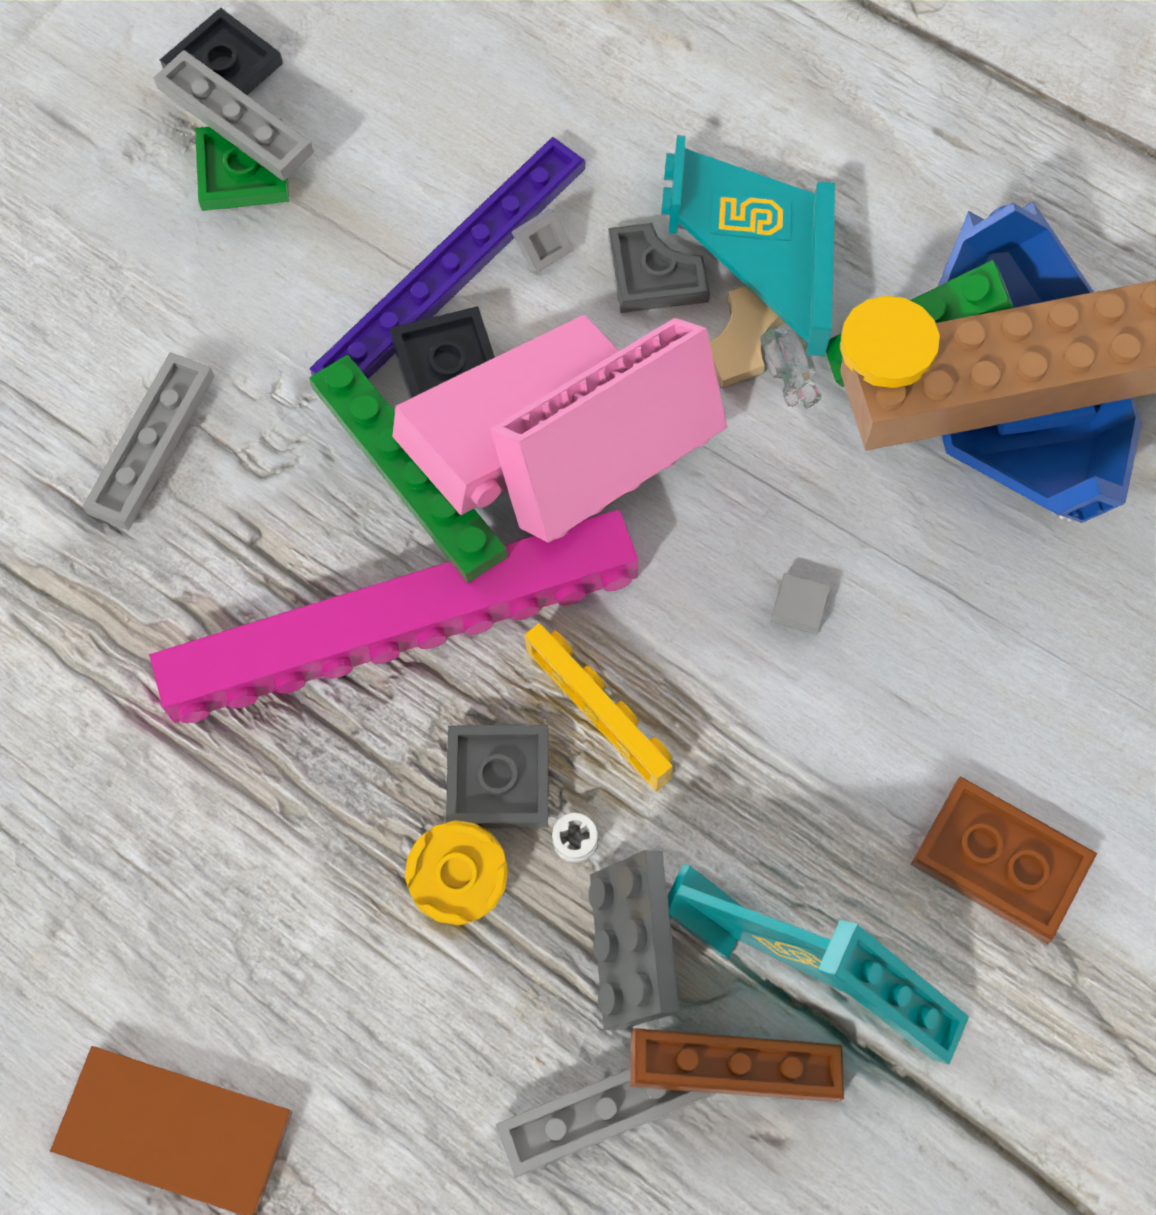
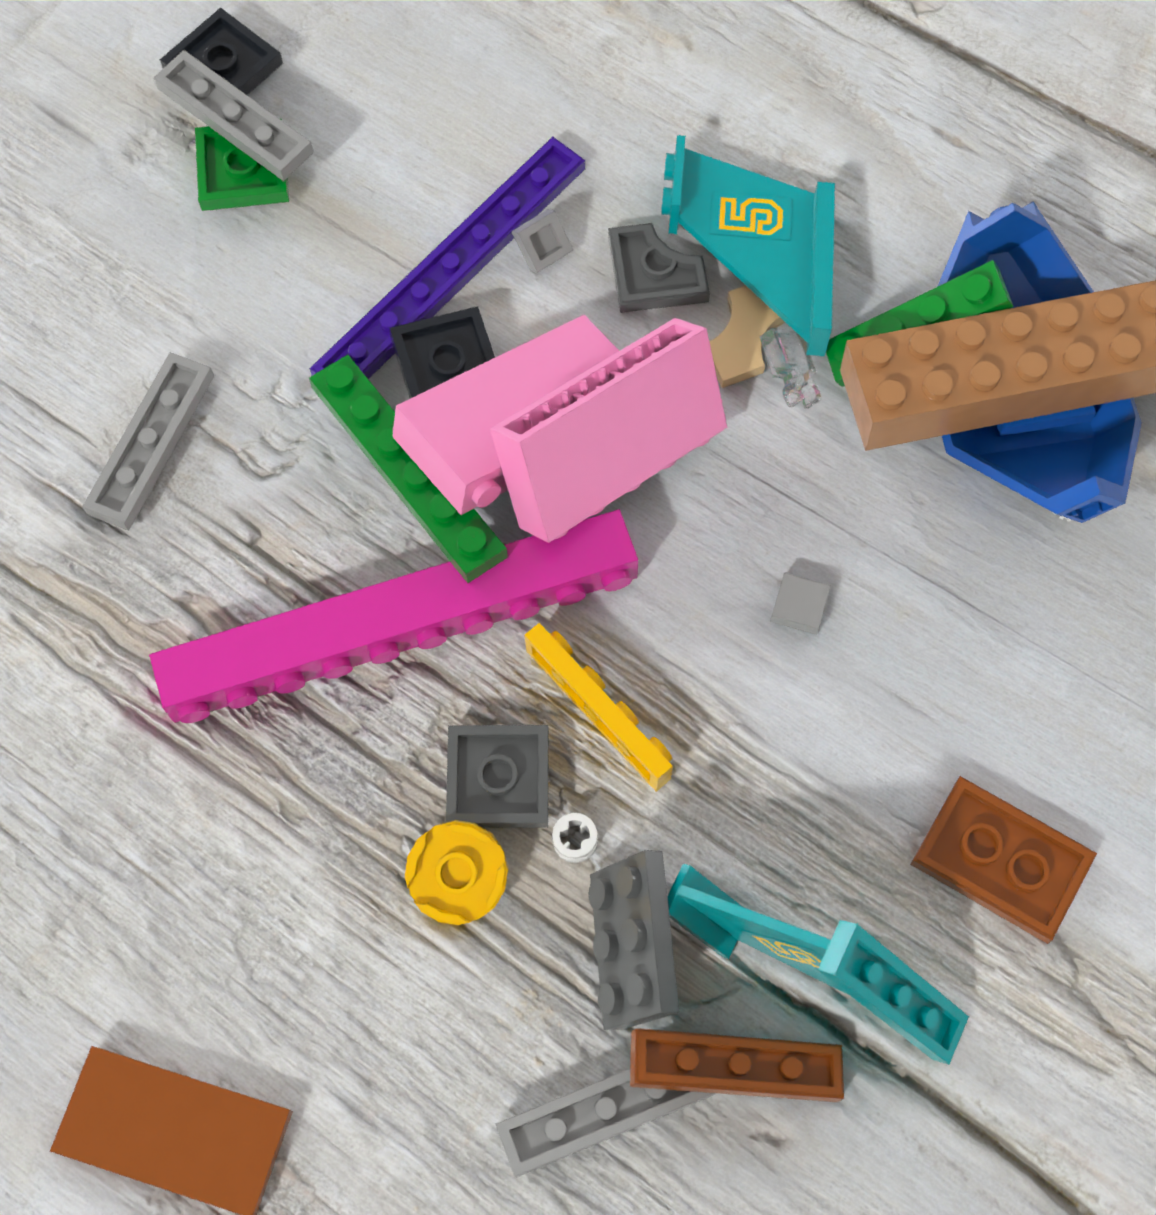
(889, 341): yellow tile -> none

